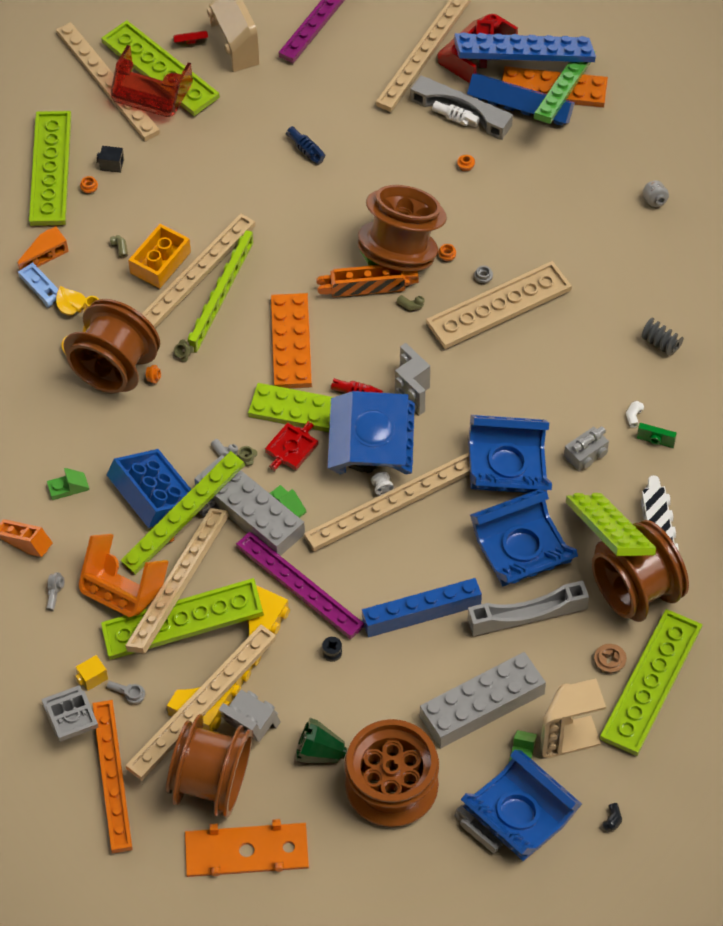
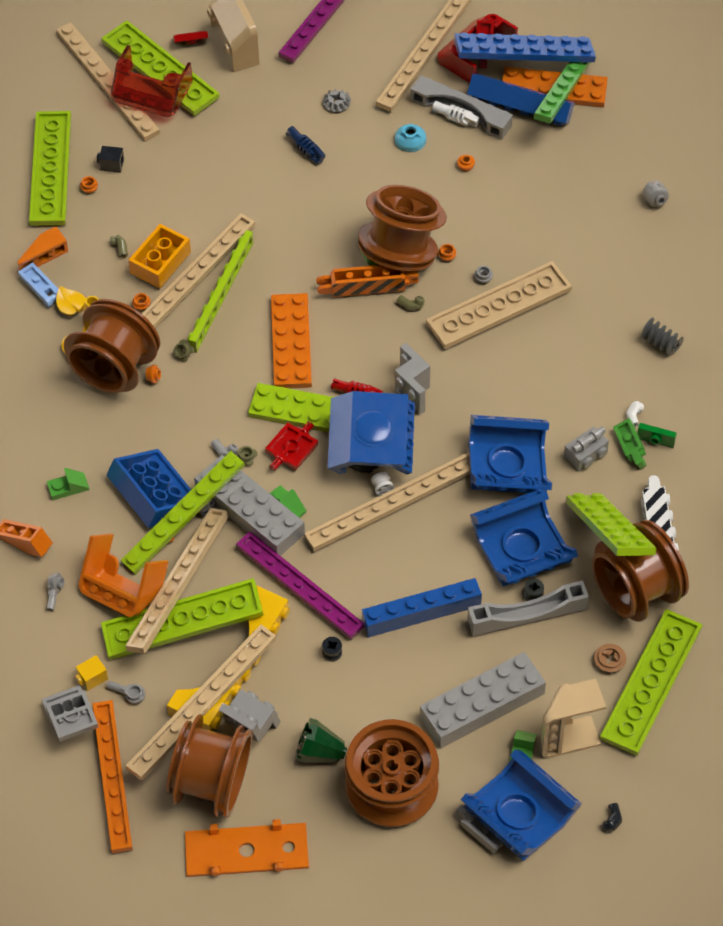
(141, 297): none -> orange plate
(339, 105): none -> light grey gear
(410, 143): none -> medium azure piece
(534, 584): none -> pearl dark grey wheel
(631, 442): none -> bright green hinge

